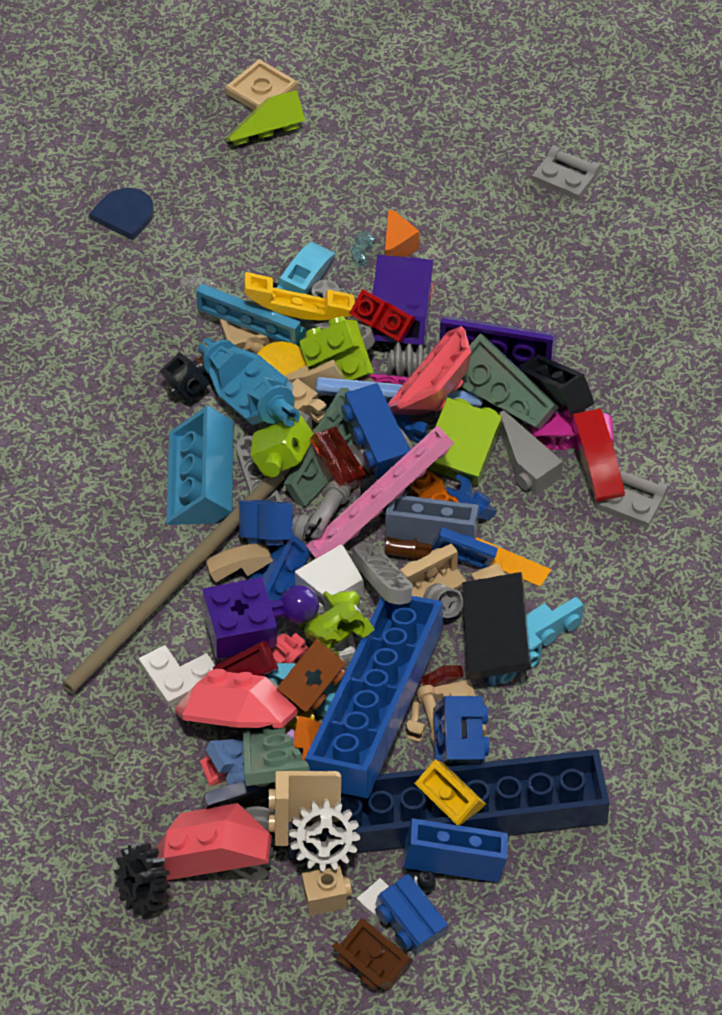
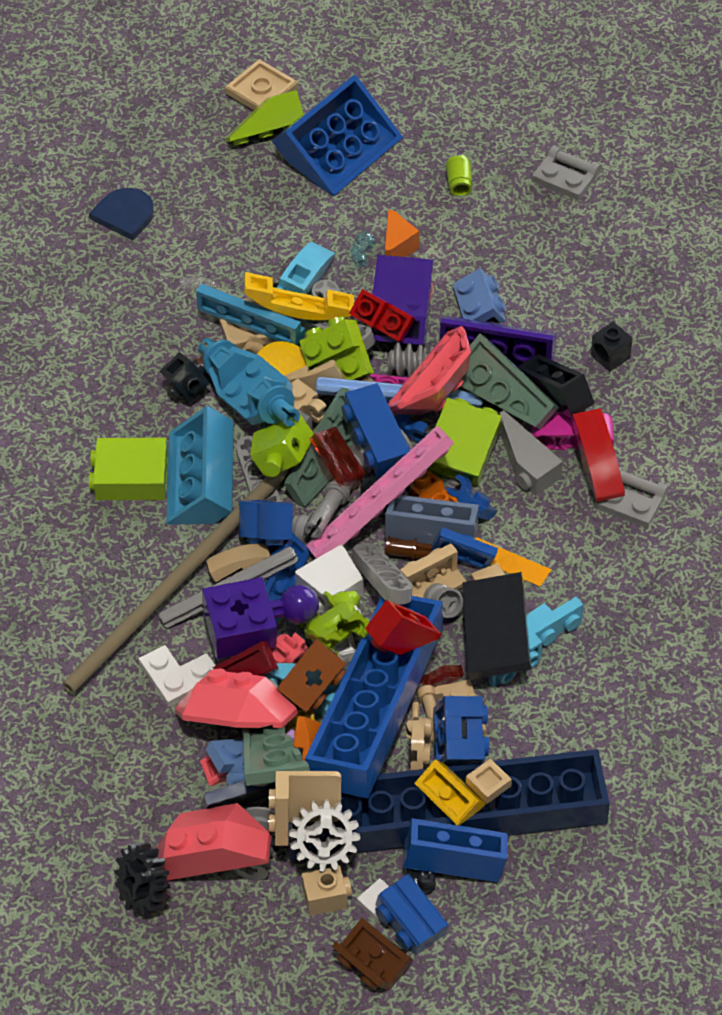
(129, 469): none -> lime brick
(264, 568): none -> light grey axle
(338, 137): none -> blue slope
(400, 629): none -> red slope
(420, 743): none -> tan plate
(459, 175): none -> lime piece
(479, 297): none -> medium blue bracket
(488, 781): none -> tan plate
(611, 346): none -> black brick

